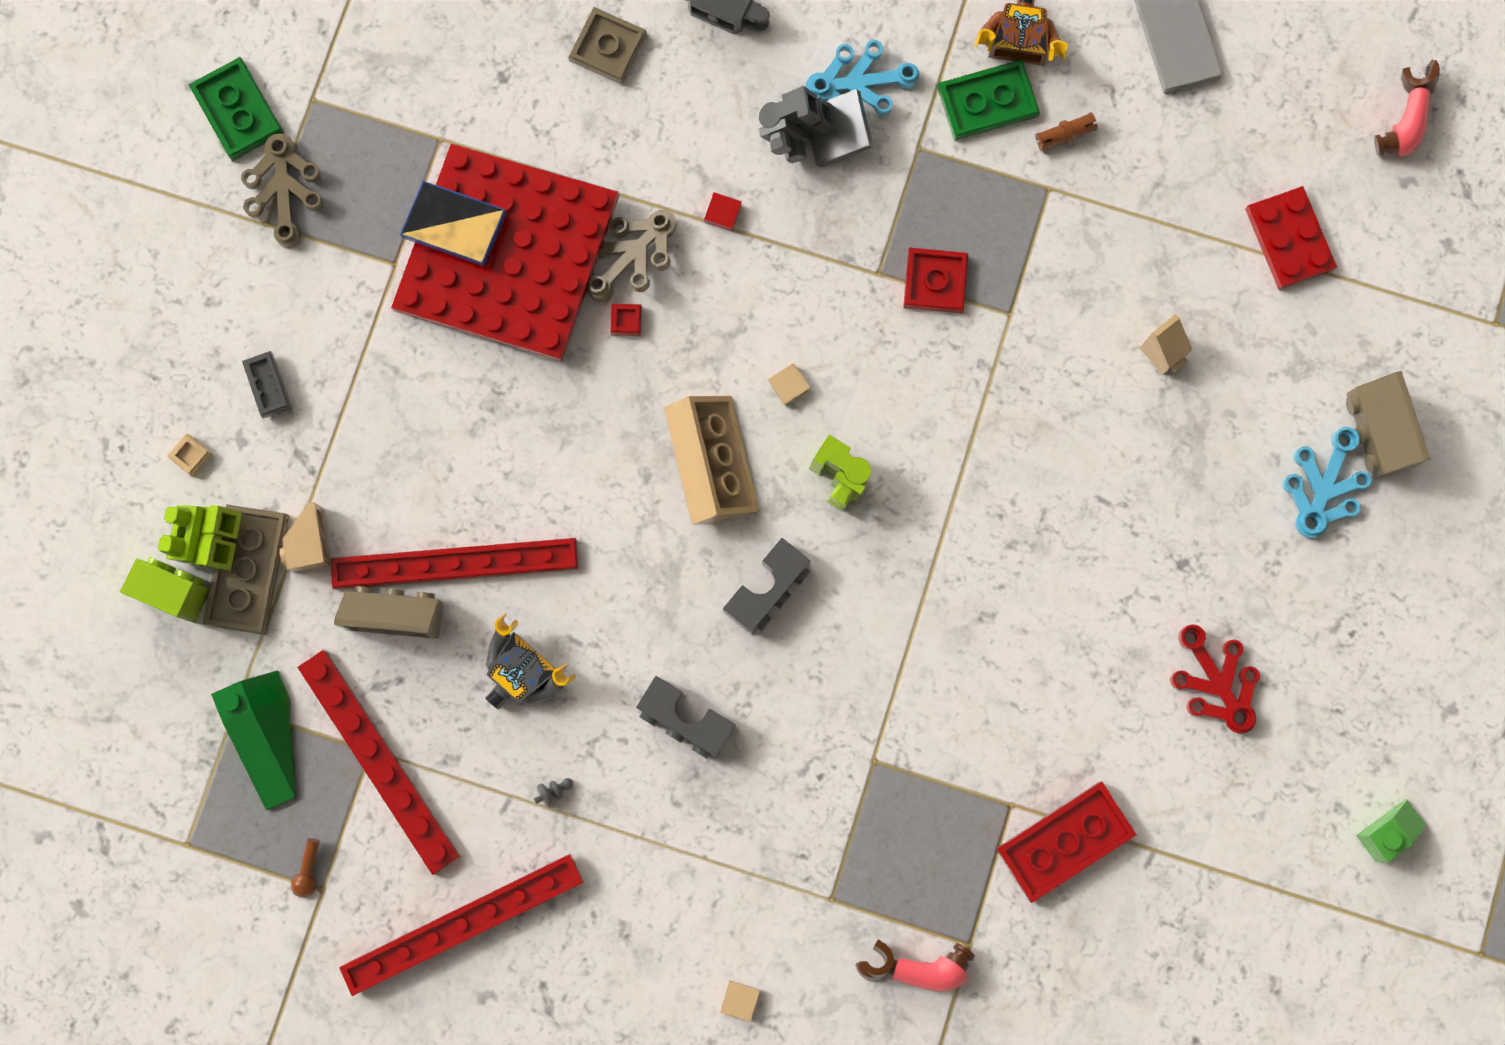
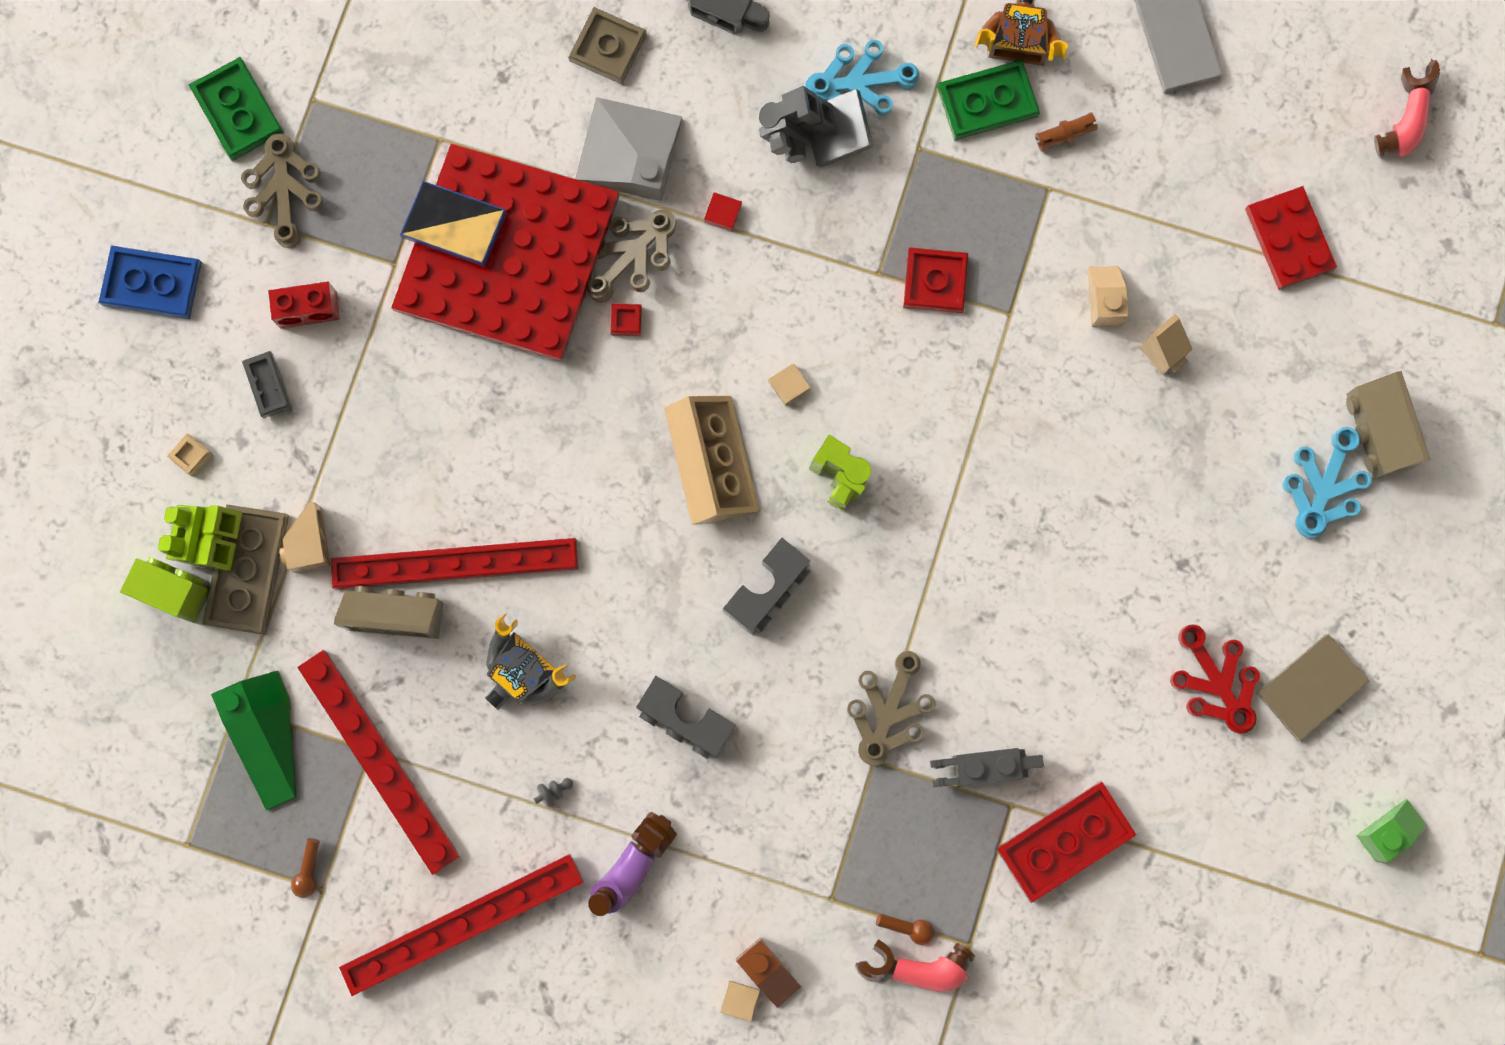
(150, 282): none -> blue tile
(304, 305): none -> red brick
(629, 148): none -> light grey slope
(631, 868): none -> piece
(768, 972): none -> dark orange slope
(888, 713): none -> dark tan plant
(920, 931): none -> dark orange bar
(987, 767): none -> dark grey hinge
(1107, 296): none -> tan slope
(1313, 687): none -> dark tan tile

